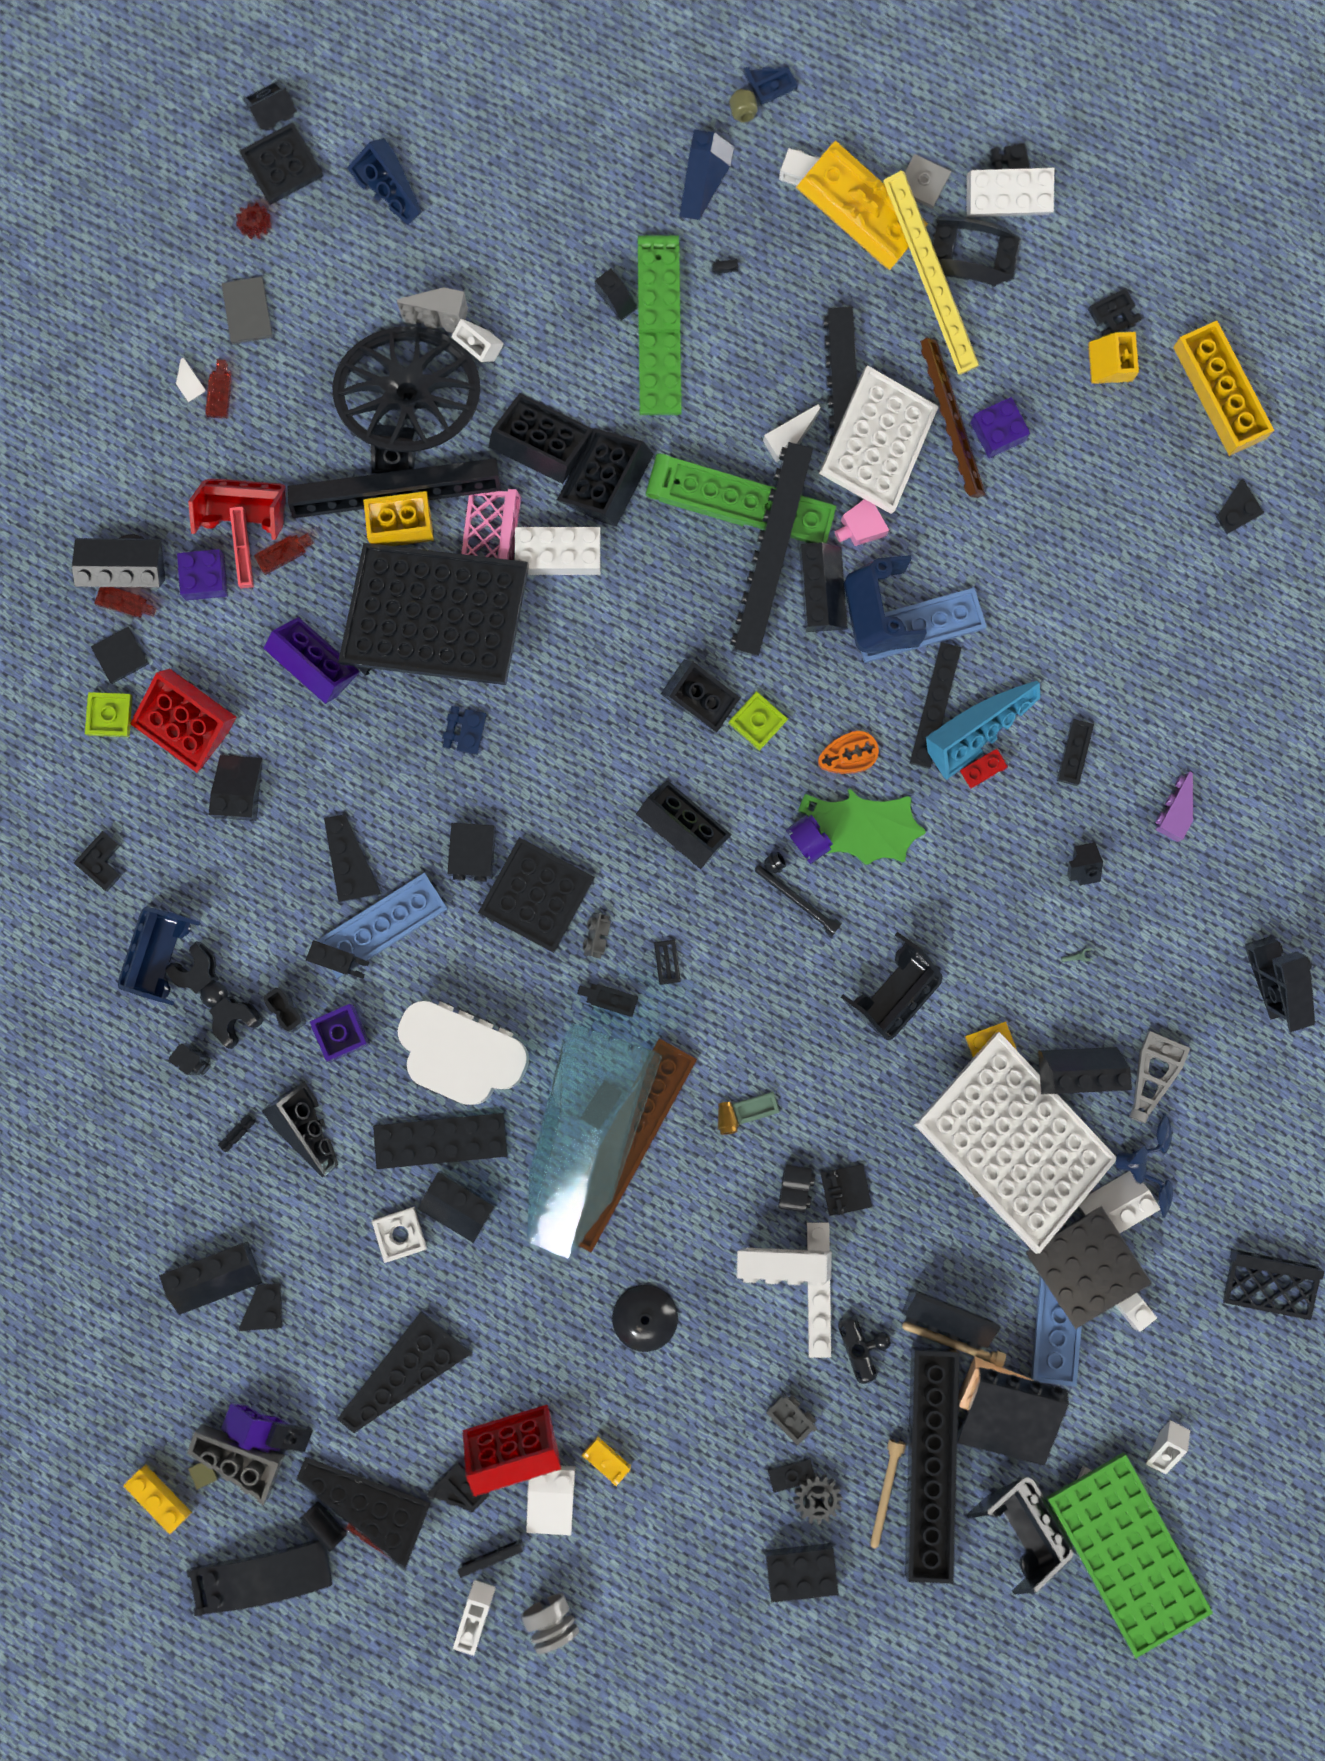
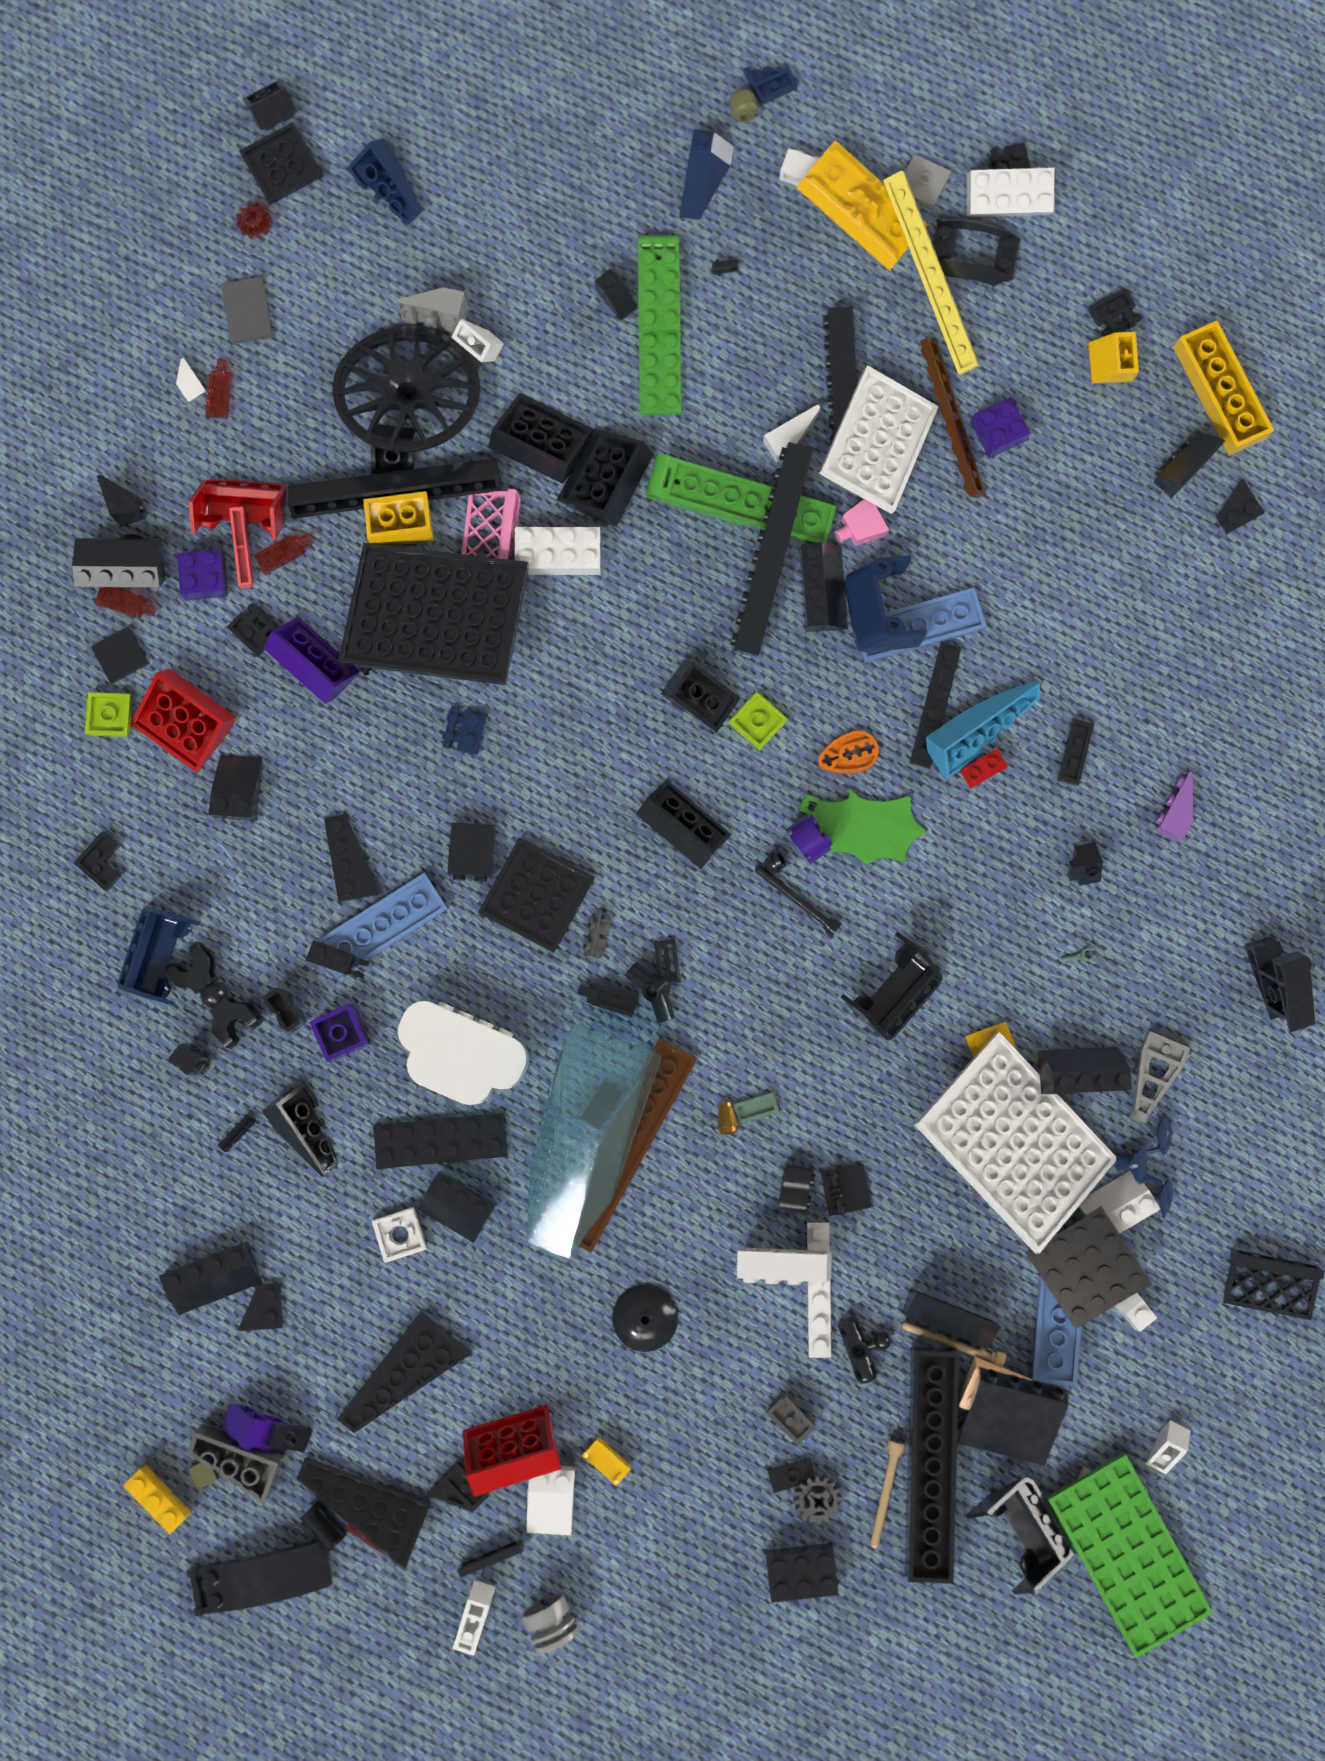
(121, 503): none -> black slope
(249, 633): none -> black plate
(654, 990): none -> black piece
(1187, 462): none -> black slope

